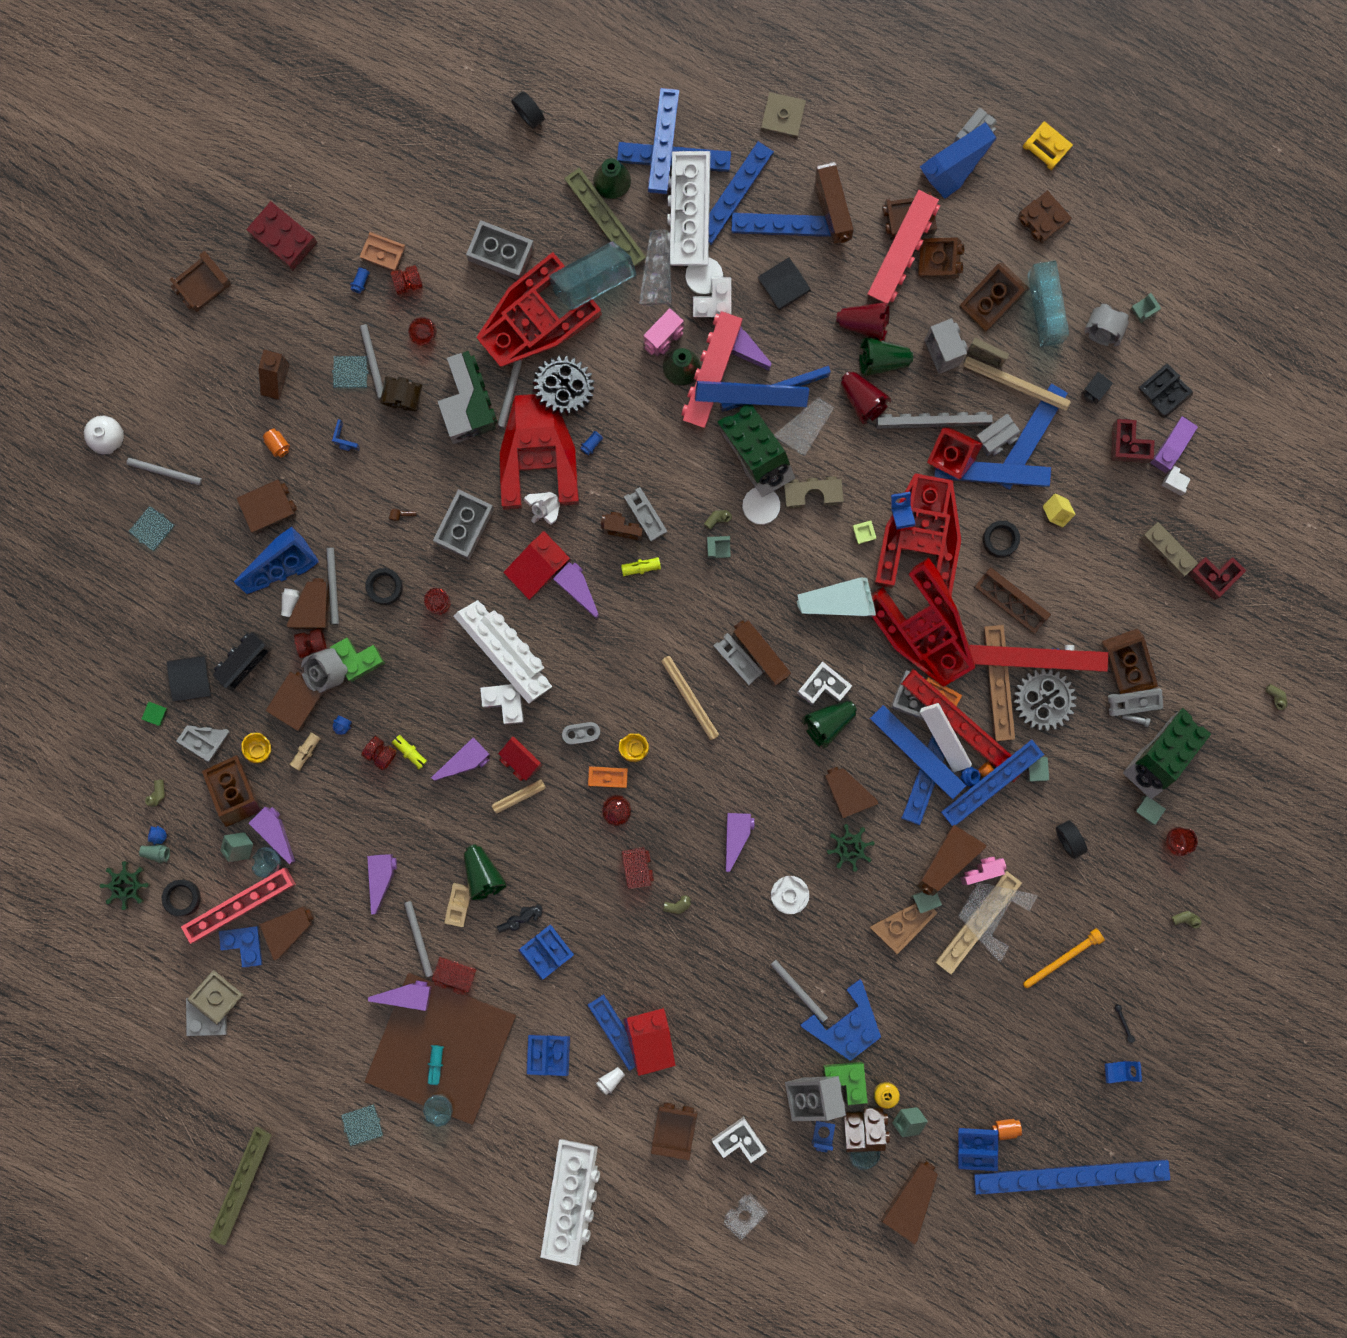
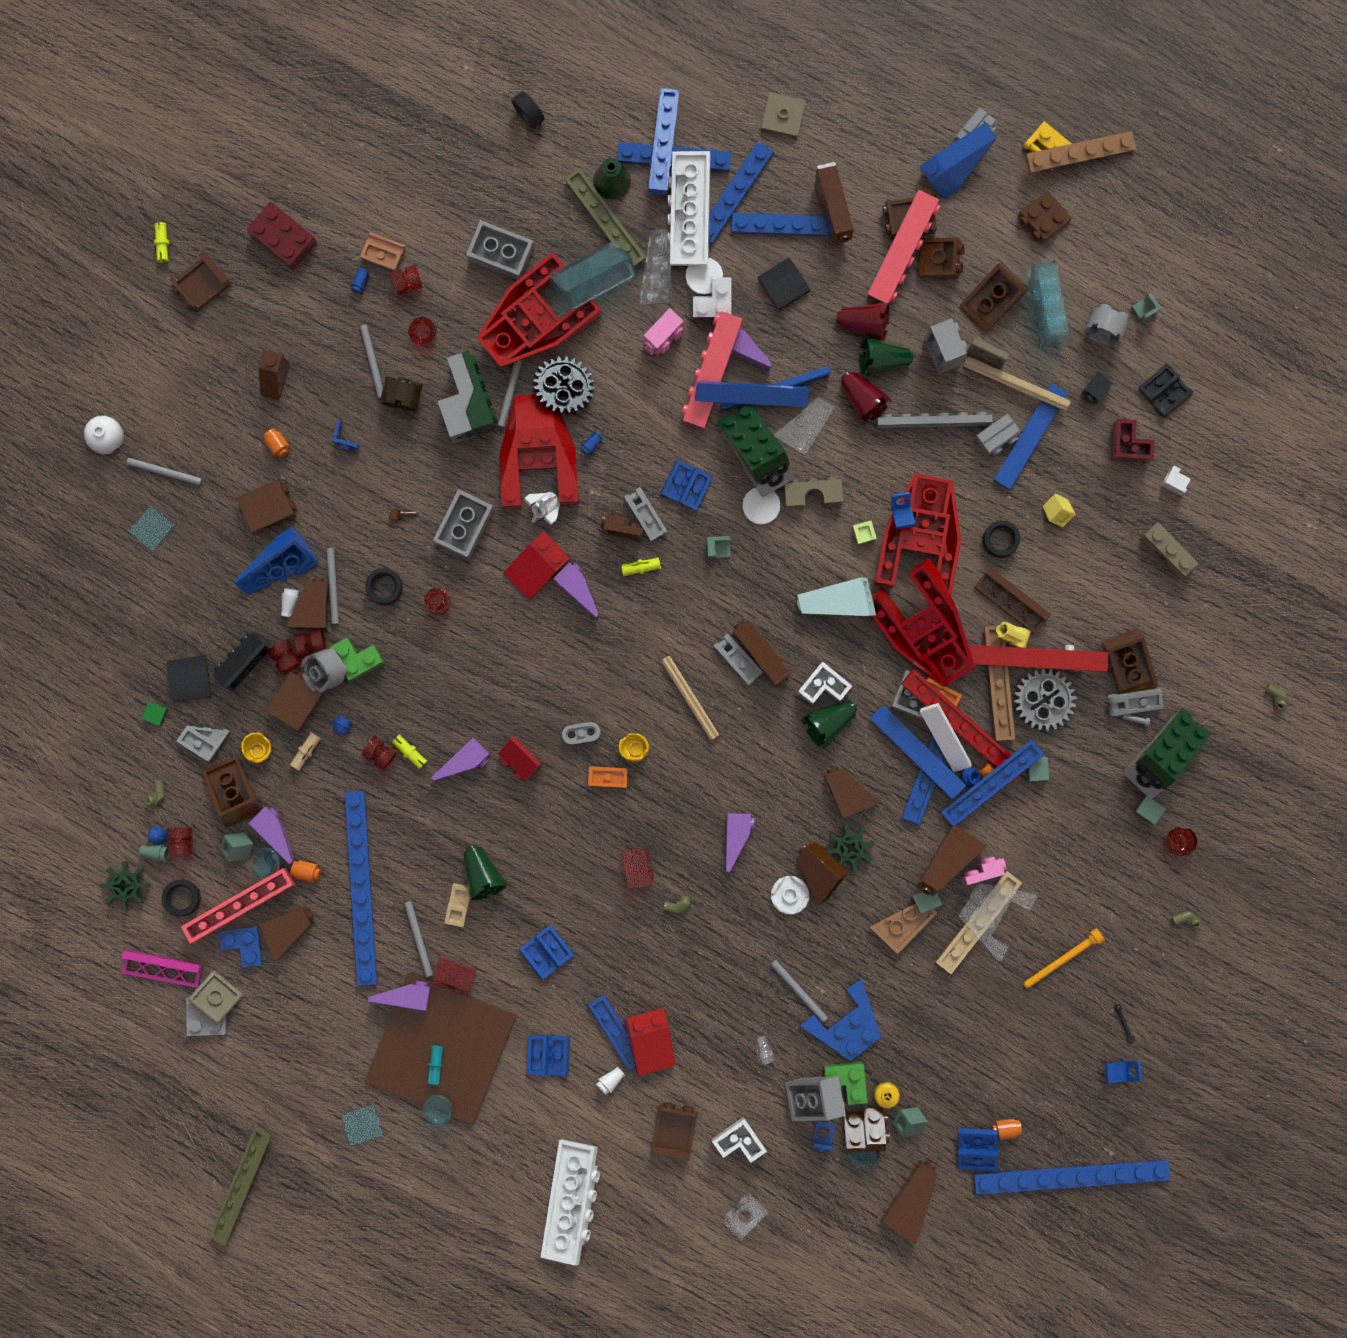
(161, 242): none -> neon yellow pin
(161, 961): none -> dark pink fence
(180, 841): none -> clear red wheel
(284, 656): none -> clear red wheel
(305, 871): none -> orange brick
(350, 372): clear light blue piece -> none
(361, 888): none -> blue plate
(380, 872): medium lavender slope -> none
(505, 650): white plate -> none
(507, 698): white brick -> none
(518, 796): tan axle -> none
(526, 914): black animal -> none
(616, 810): clear red hair -> none
(681, 366): dark green cone -> none
(686, 485): none -> blue slope
(718, 516): olive arm -> none
(764, 1051): none -> clear cone
(820, 871): none -> reddish brown slope
(954, 452): red slope -> none
(1003, 474): blue tile -> none
(1014, 635): none -> light yellow piece
(1071, 839): black tyre -> none
(1080, 152): none -> medium nougat plate
(1174, 445): medium lavender slope -> none
(1216, 580): dark red brick -> none

